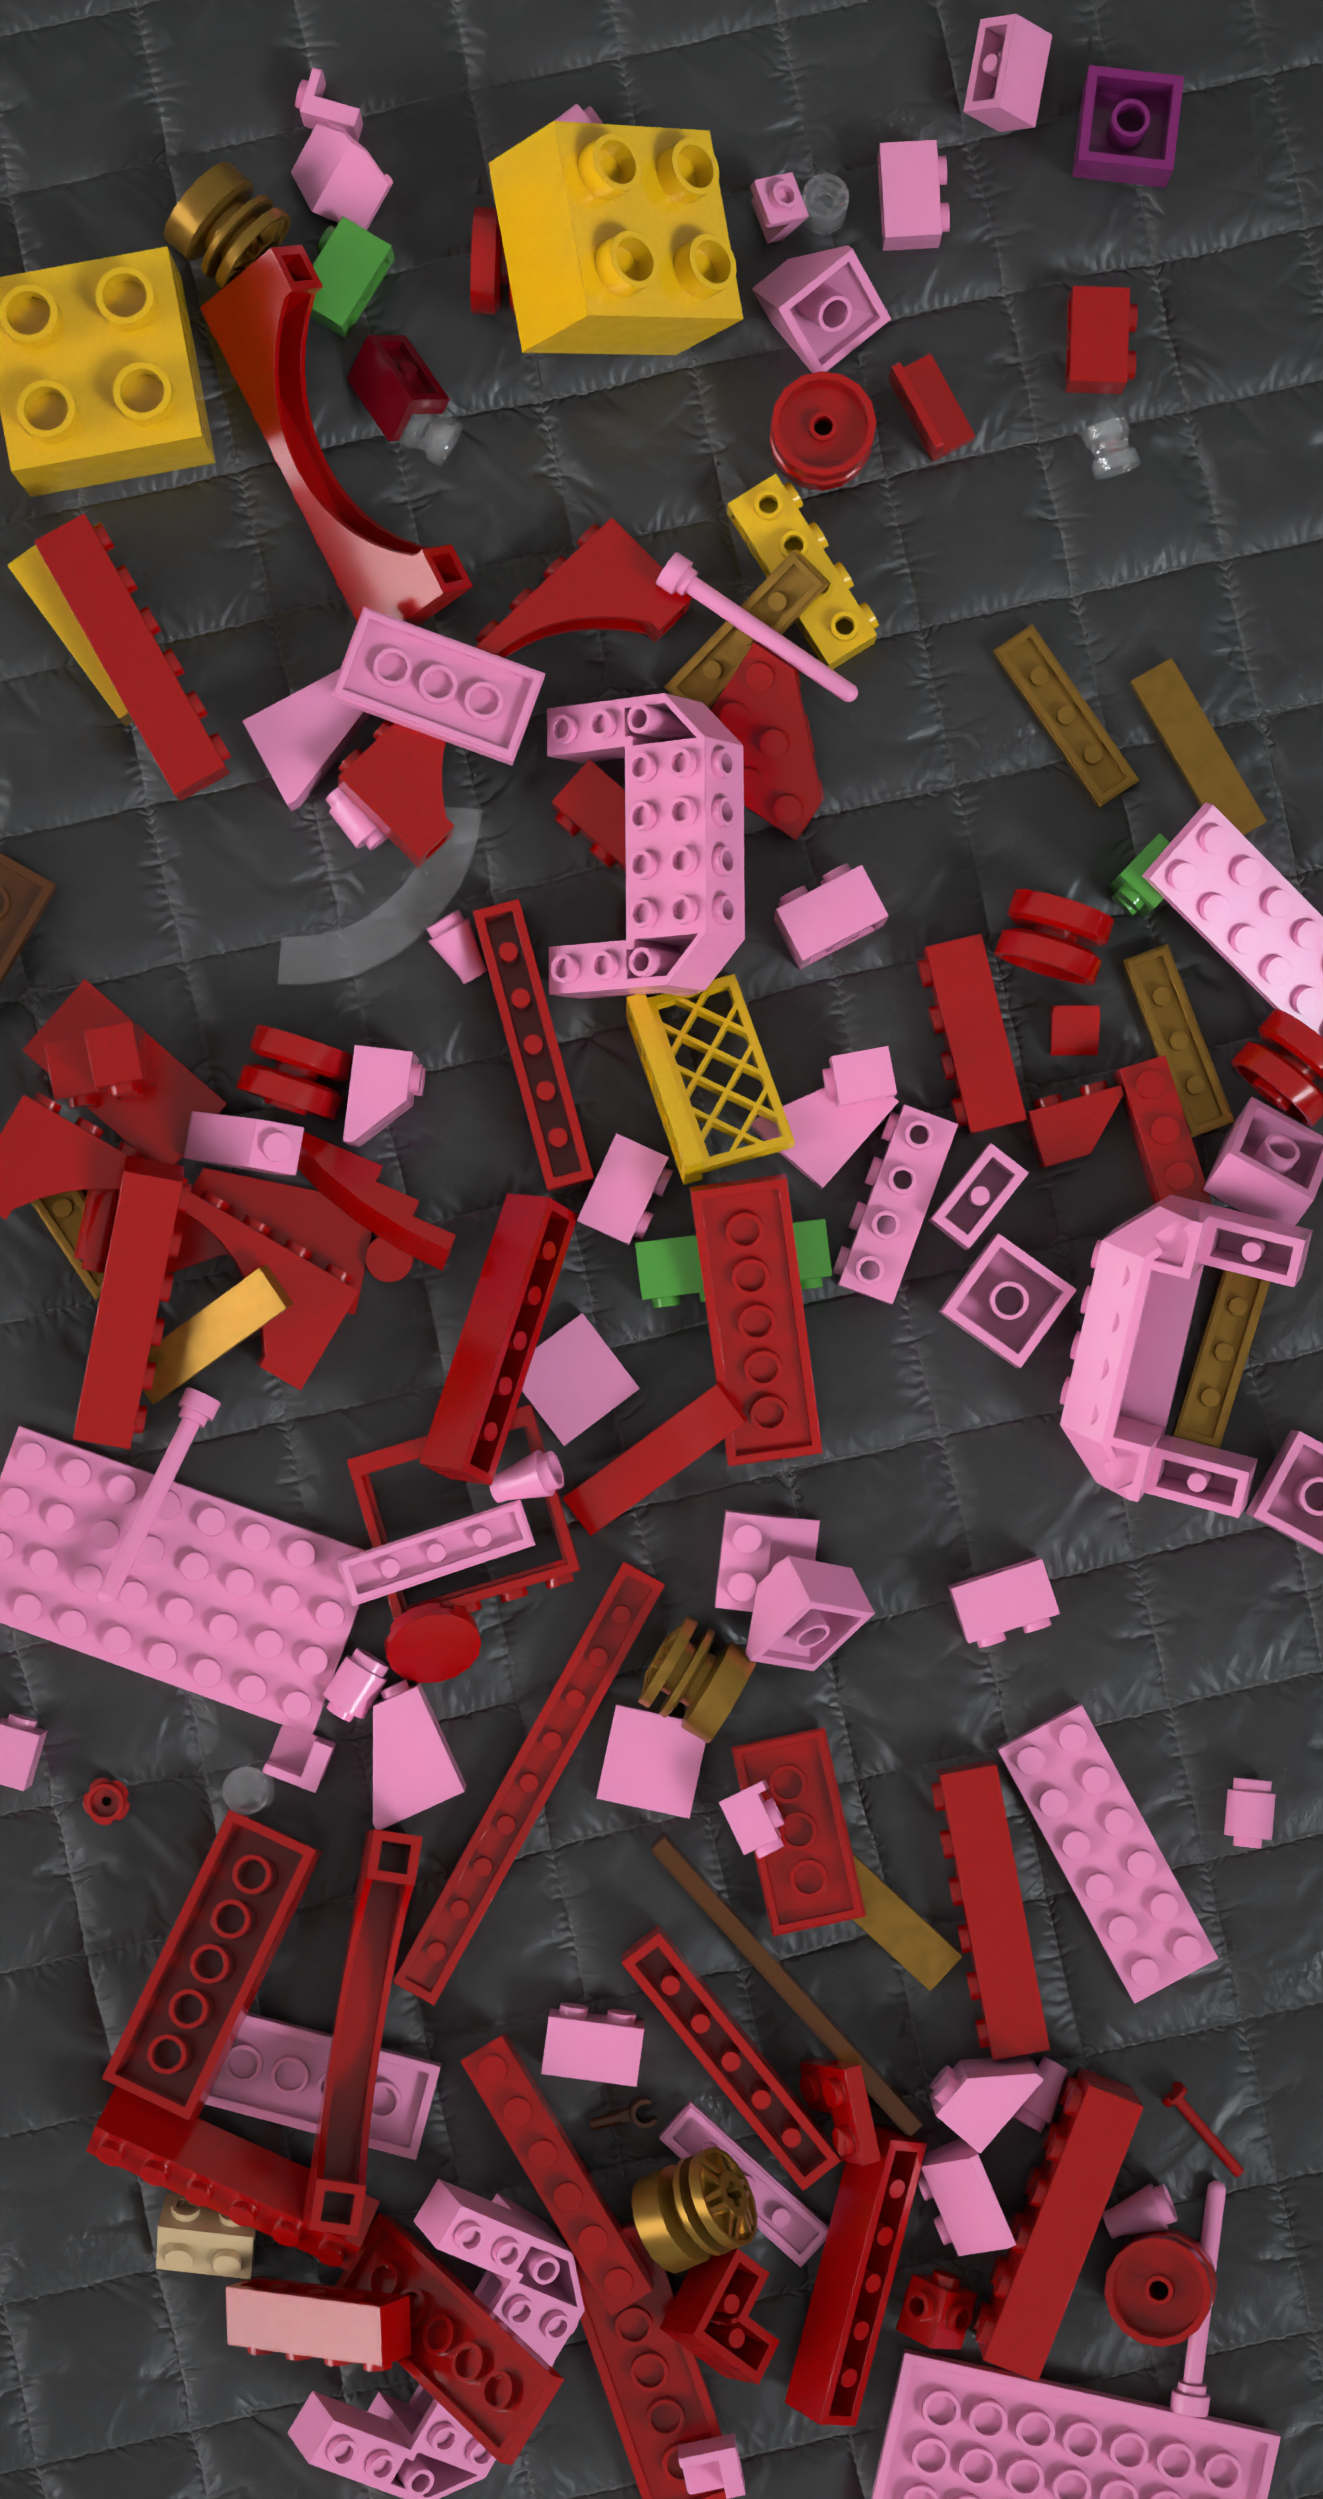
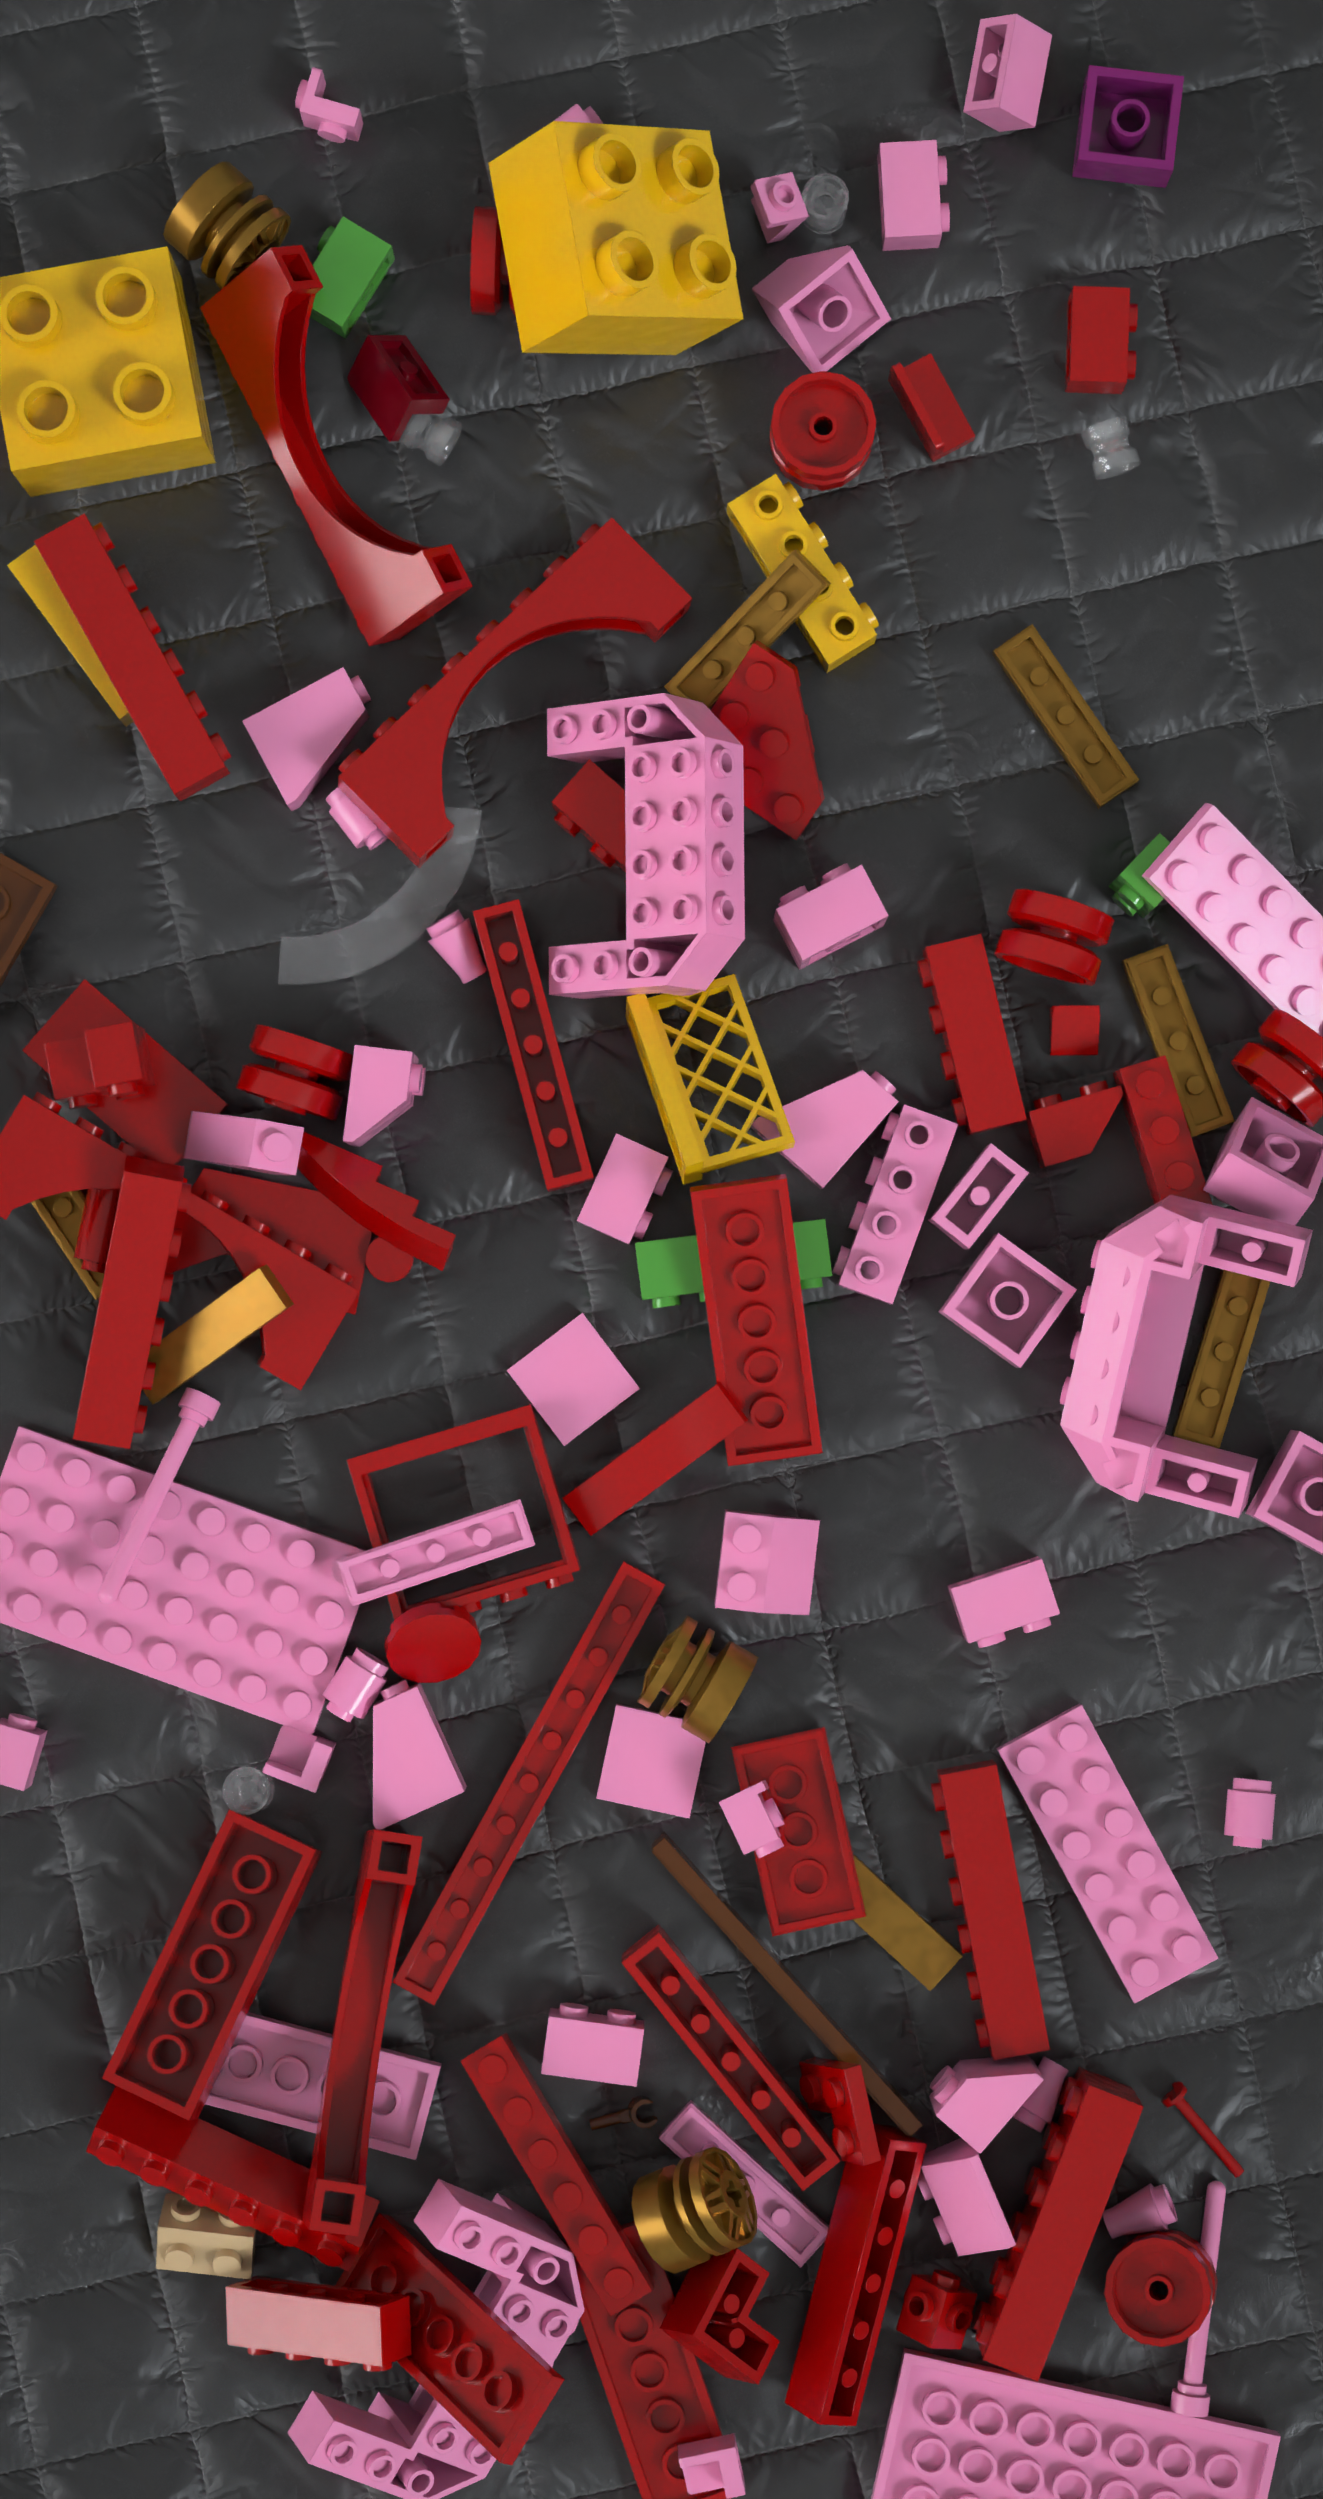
(103, 1813): red plate -> none
(340, 177): bright pink slope -> none
(437, 686): bright pink tile -> none
(498, 1339): red brick -> none
(529, 1478): bright pink cone -> none
(681, 578): bright pink piece -> none
(805, 1613): bright pink slope -> none
(860, 1076): bright pink brick -> none
(1195, 745): pearl gold tile -> none

